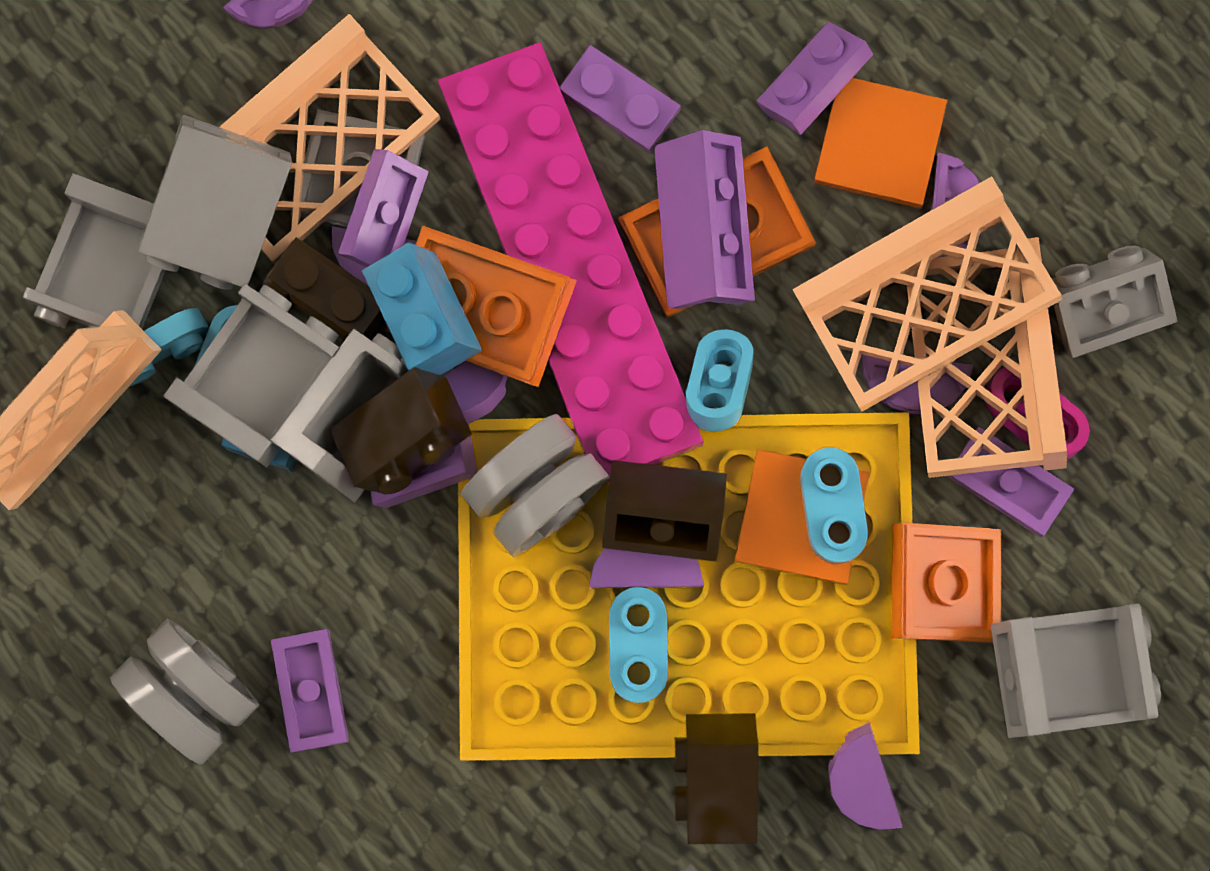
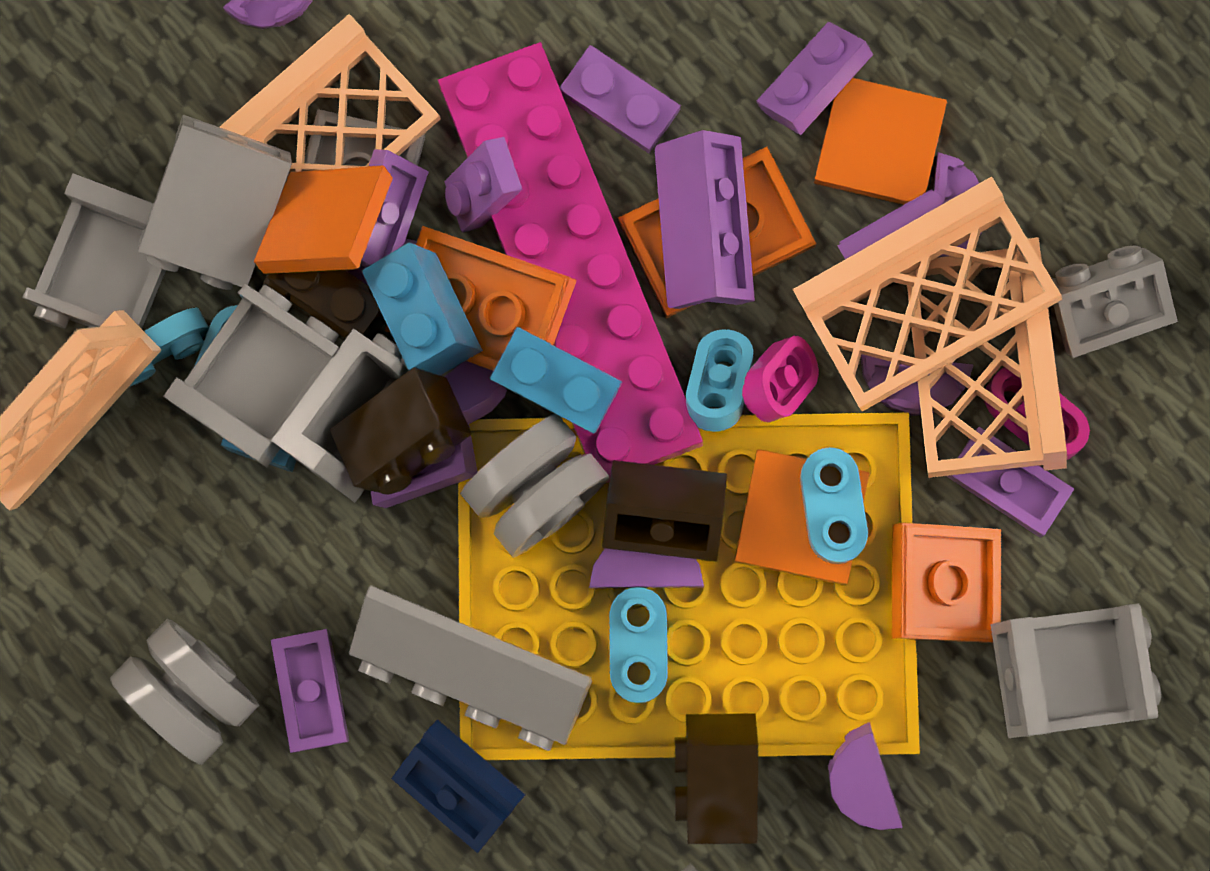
(323, 220): none -> orange tile
(457, 786): none -> dark blue plate
(468, 666): none -> light grey slope
(482, 184): none -> medium lavender plate
(556, 380): none -> dark azure brick
(780, 379): none -> dark pink plate
(890, 223): none -> medium lavender tile

